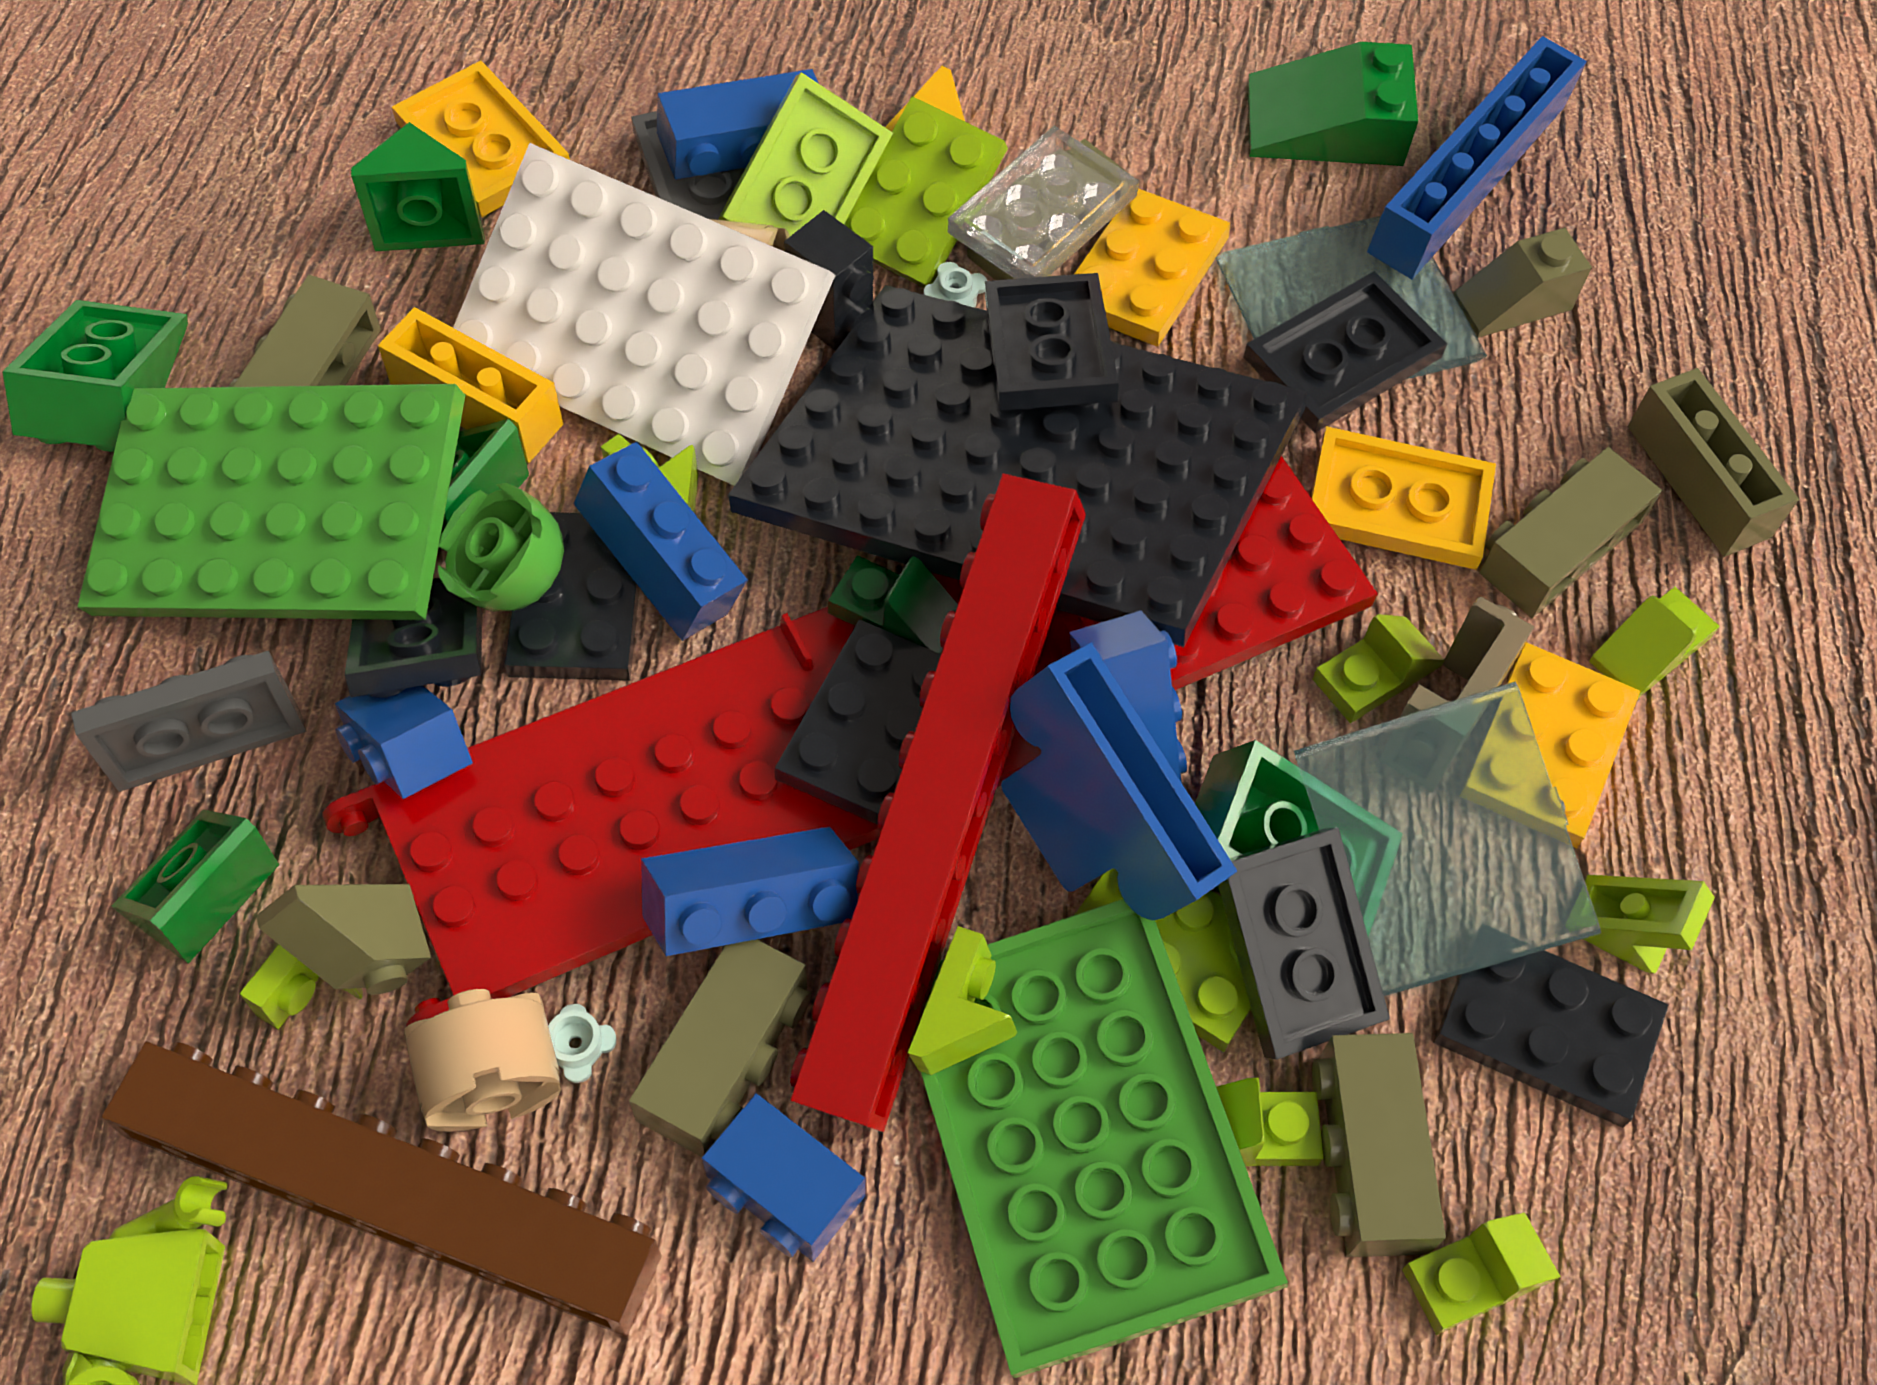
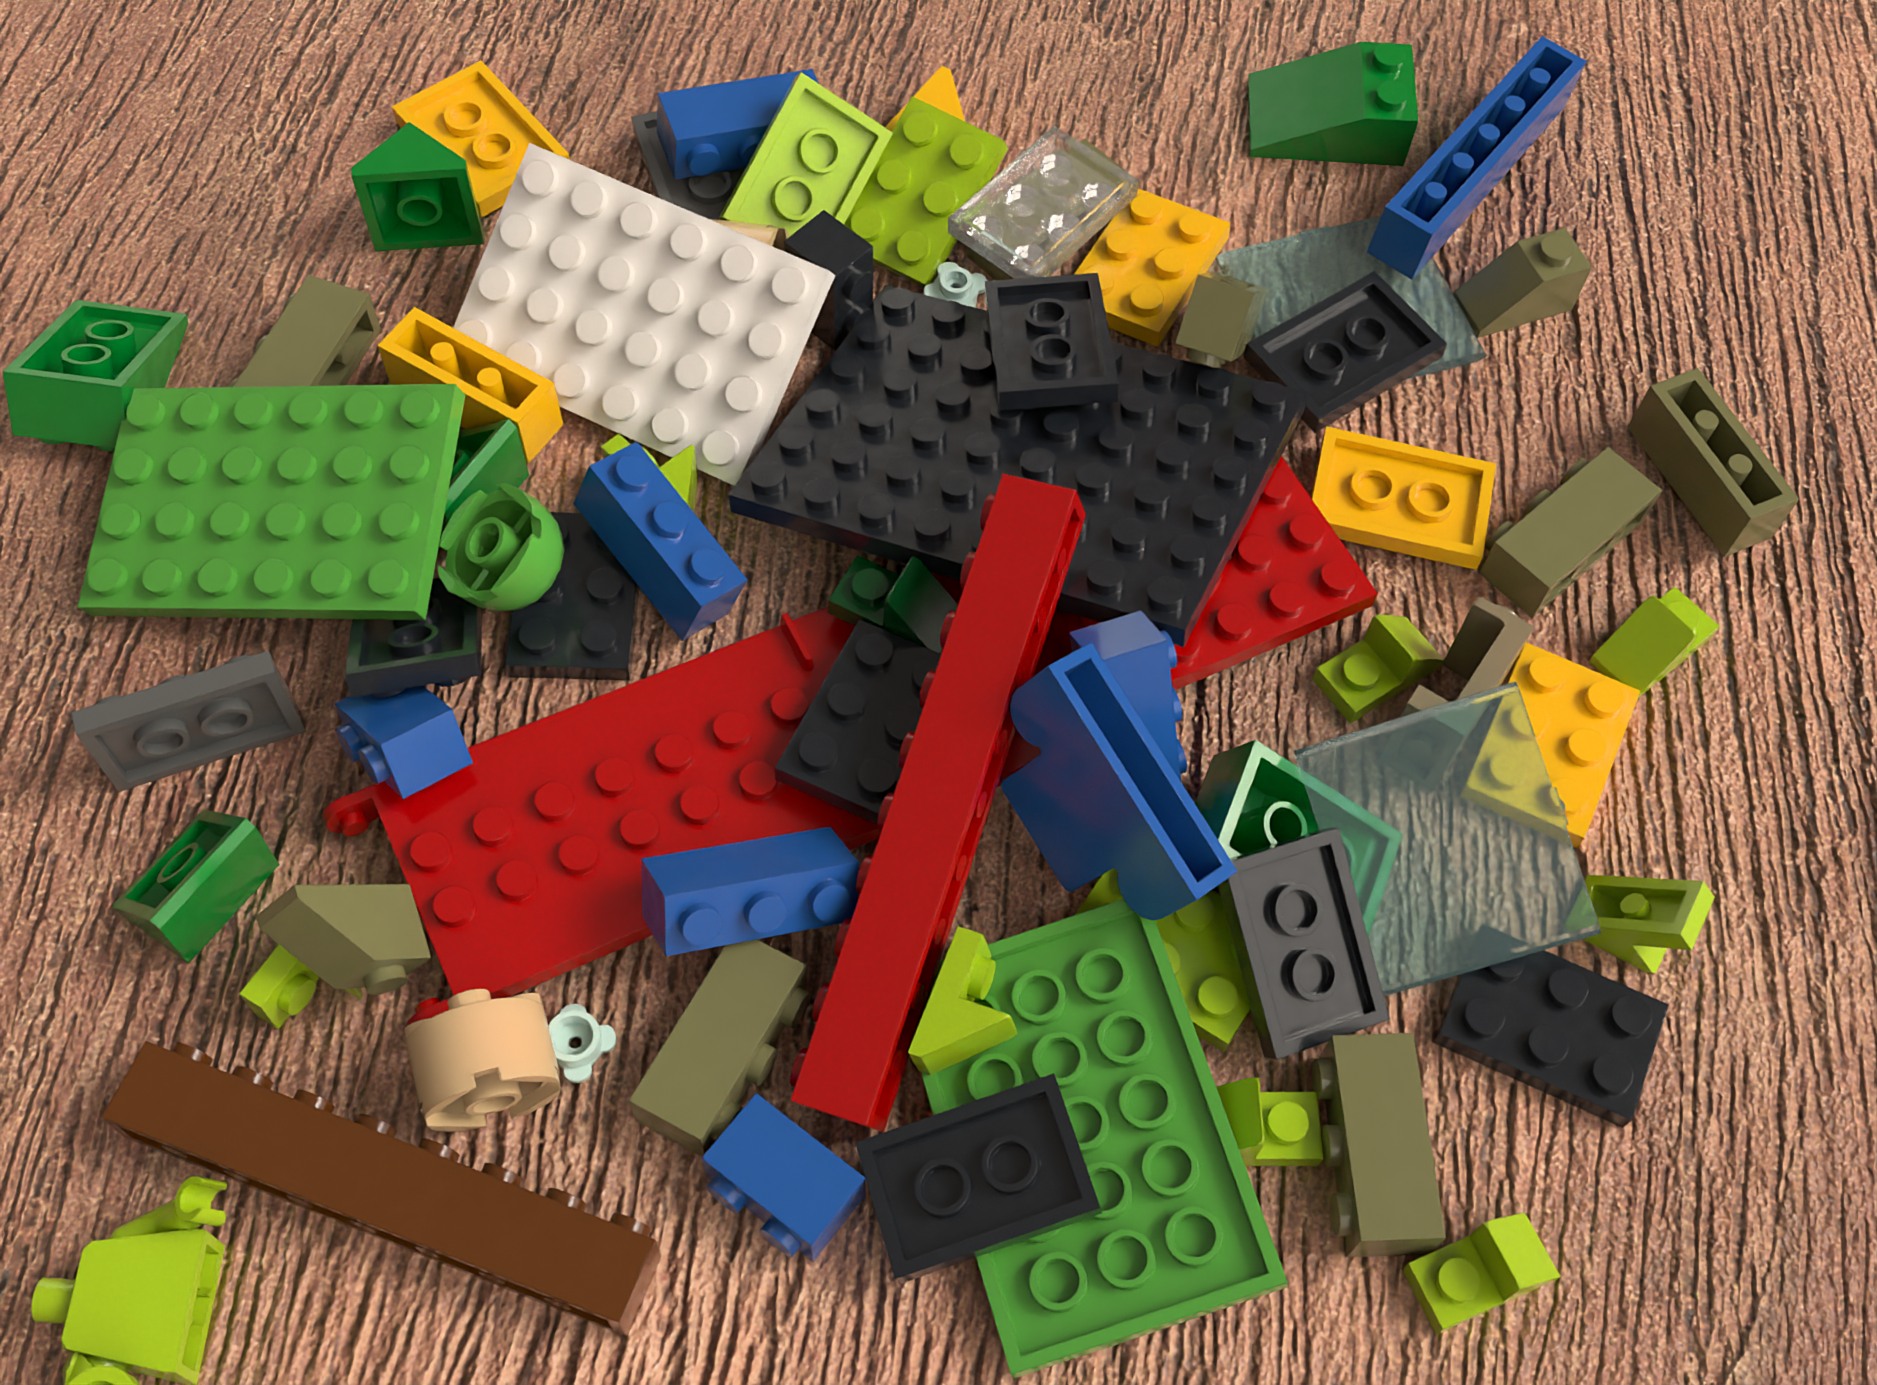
(977, 1178): none -> black plate
(1220, 318): none -> olive brick

